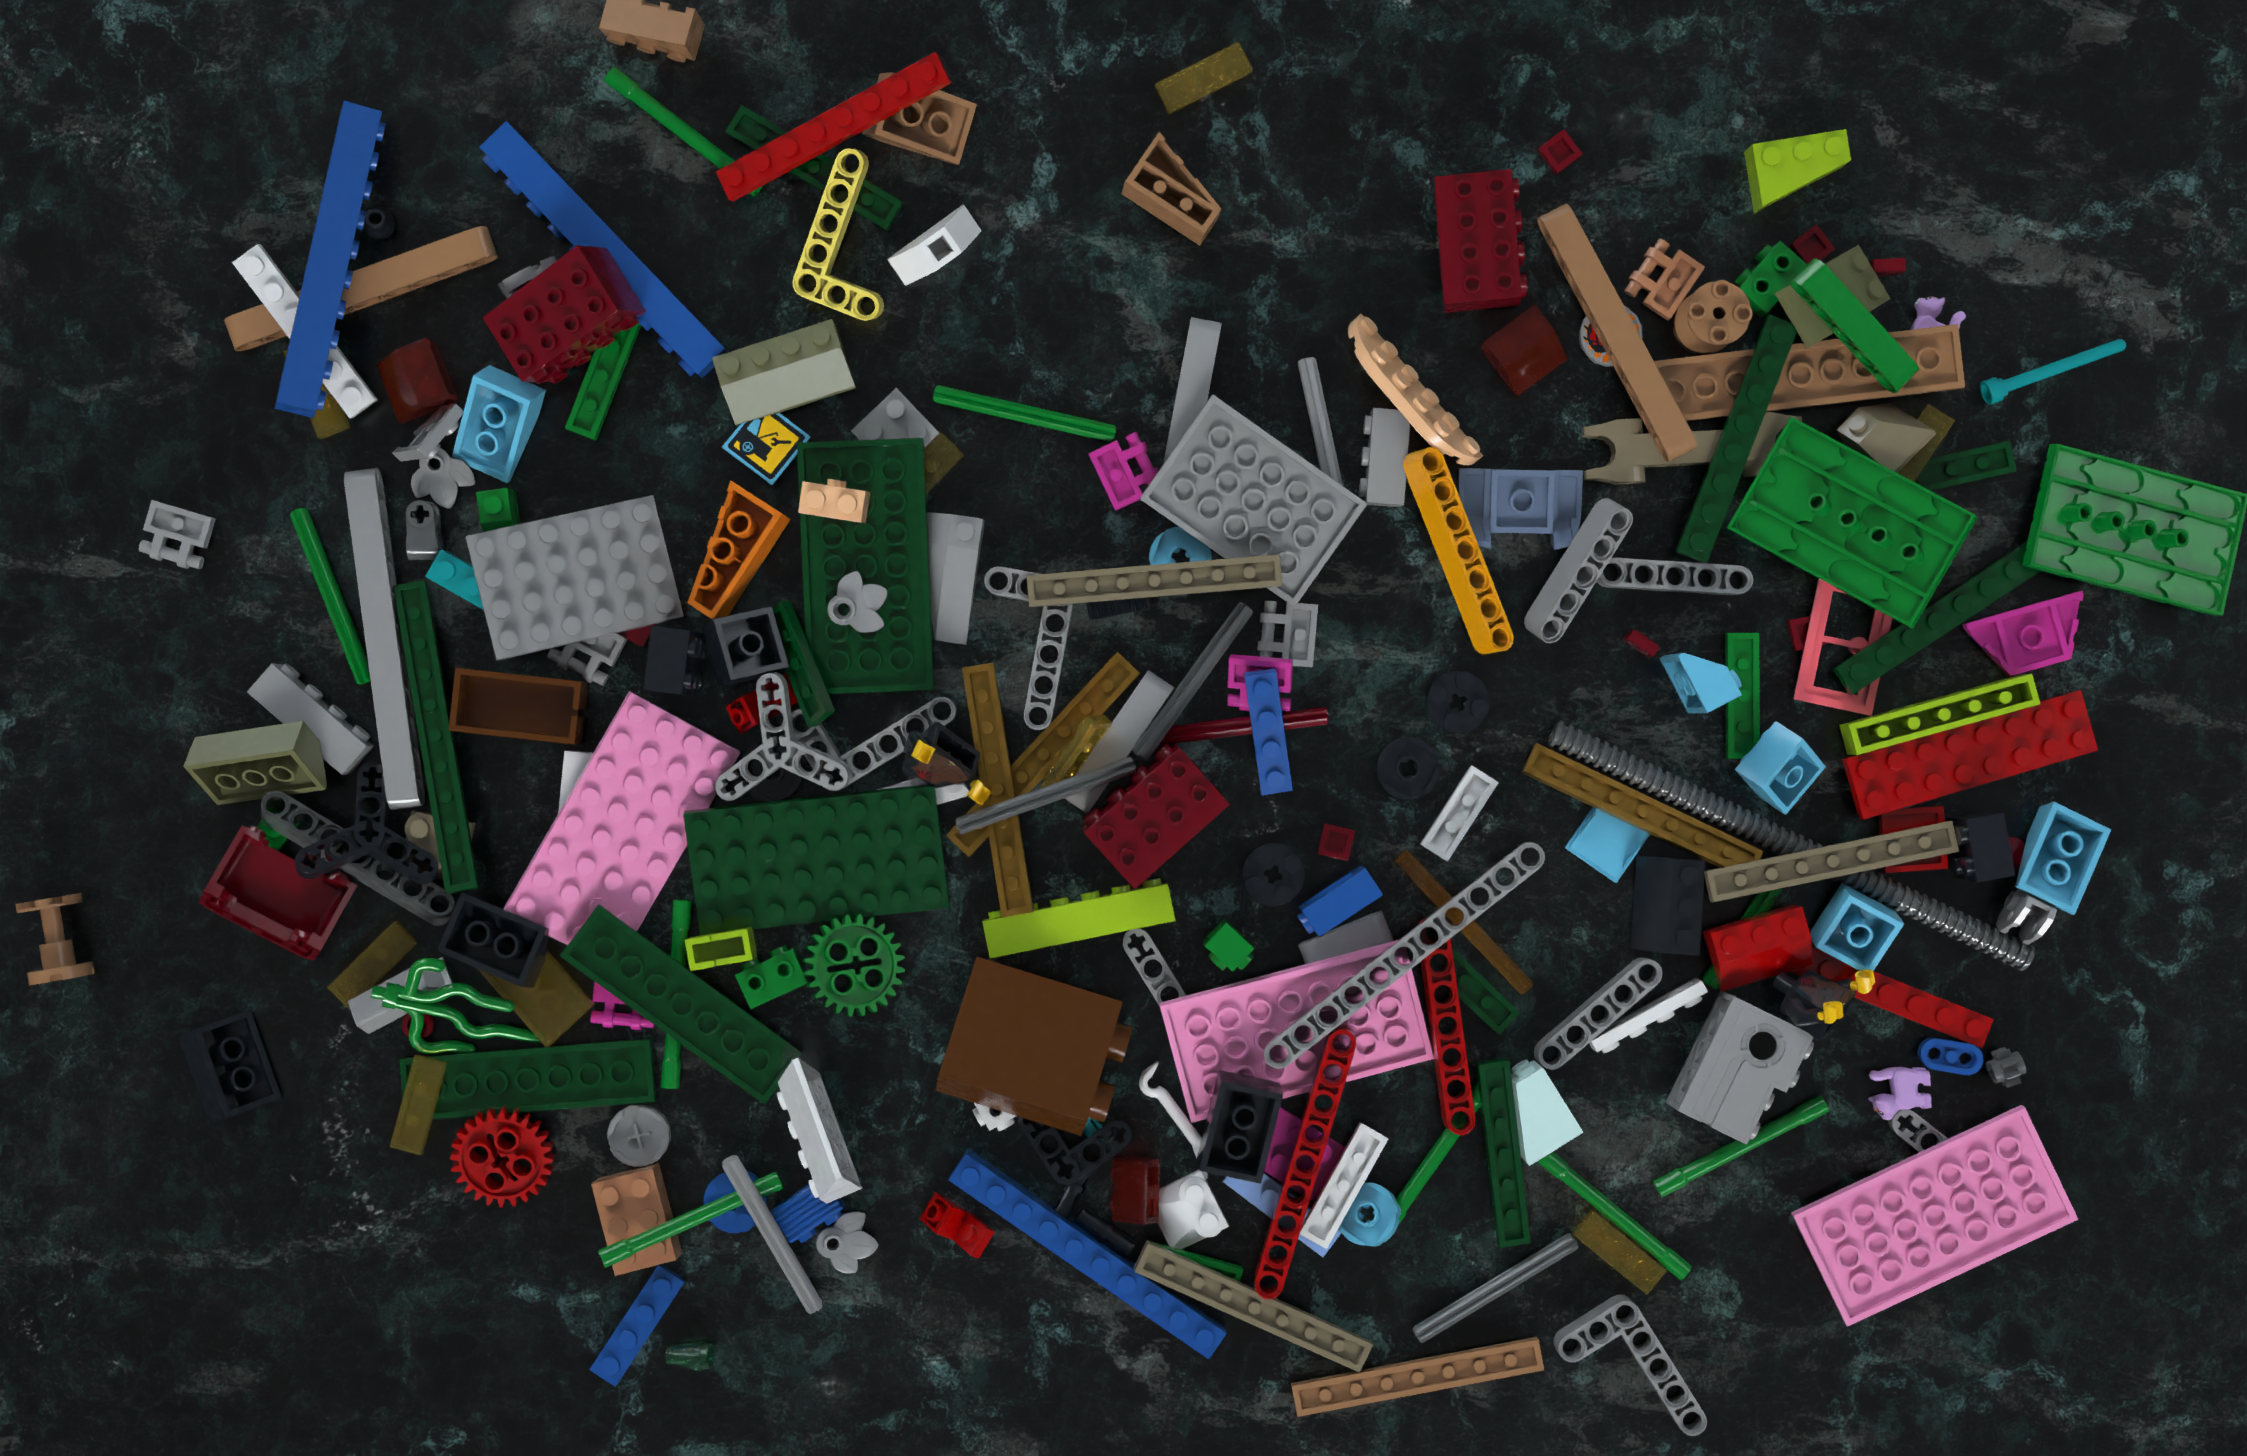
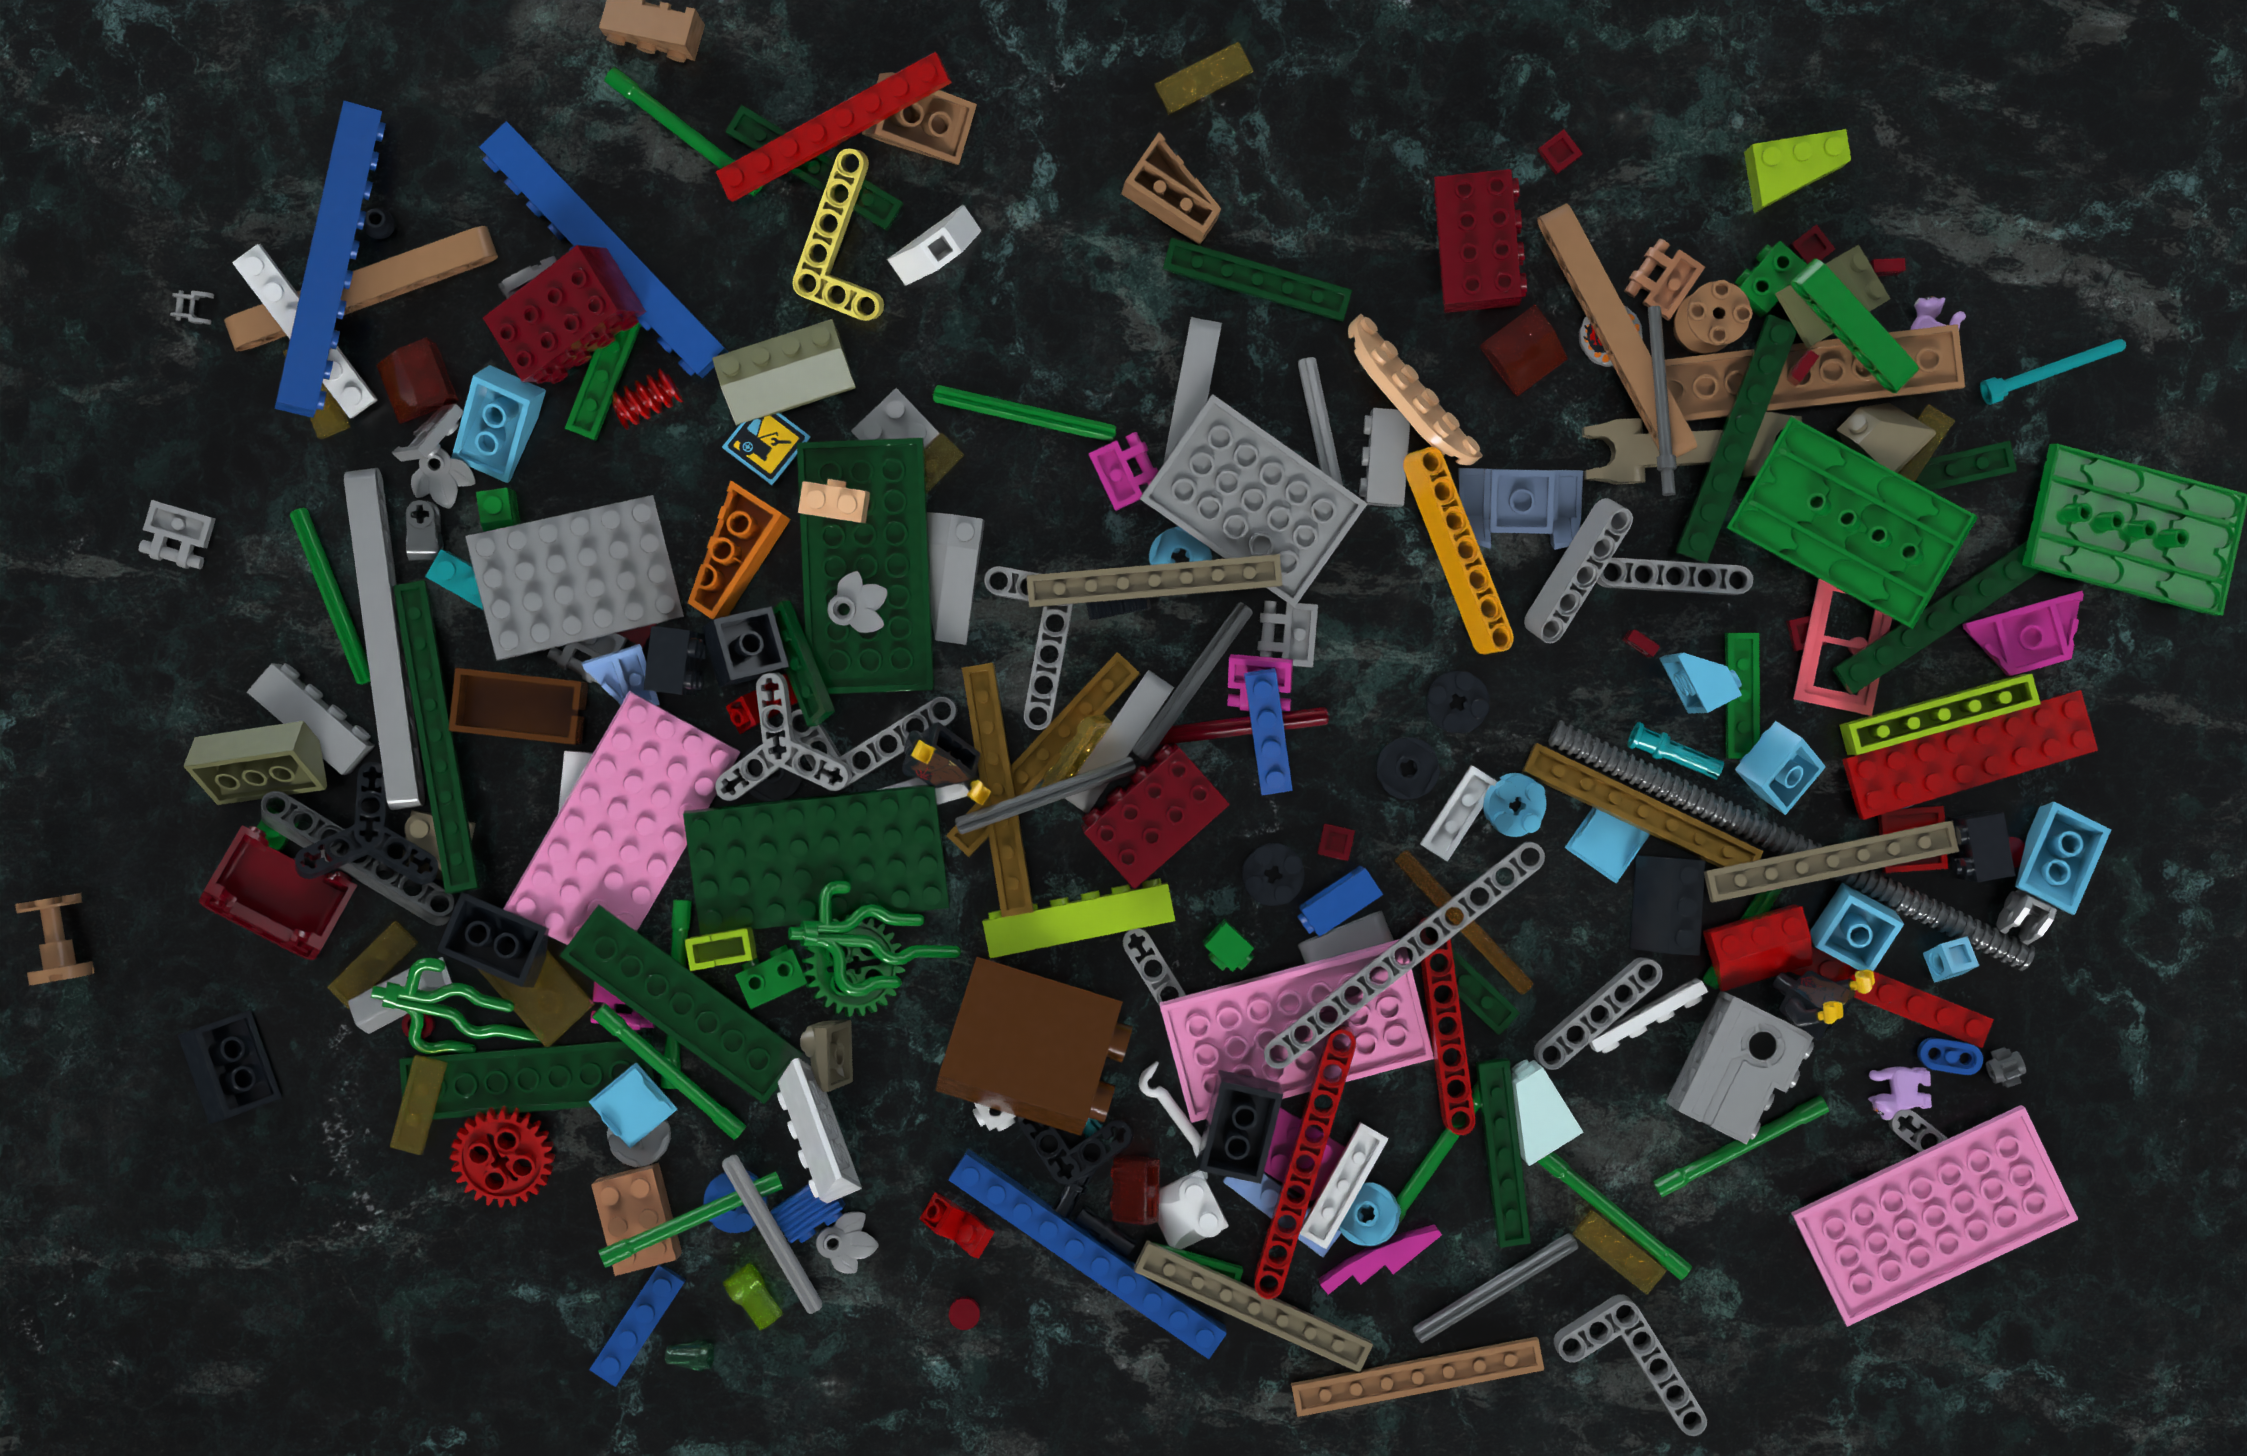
(195, 295): none -> light grey piece
(618, 1027): none -> green piece
(621, 673): none -> light blue wing
(632, 1105): none -> medium azure piece
(645, 398): none -> red piece
(749, 1290): none -> clear neon green piece
(830, 936): none -> green plant
(830, 1053): none -> dark tan slope
(964, 1313): none -> dark red tile
(1257, 279): none -> dark green plate
(1392, 1253): none -> dark pink slope
(1527, 817): none -> medium azure plate
(1663, 747): none -> teal pin
(1665, 461): none -> dark grey bar
(1802, 367): none -> dark red tile
(1950, 959): none -> medium azure brick

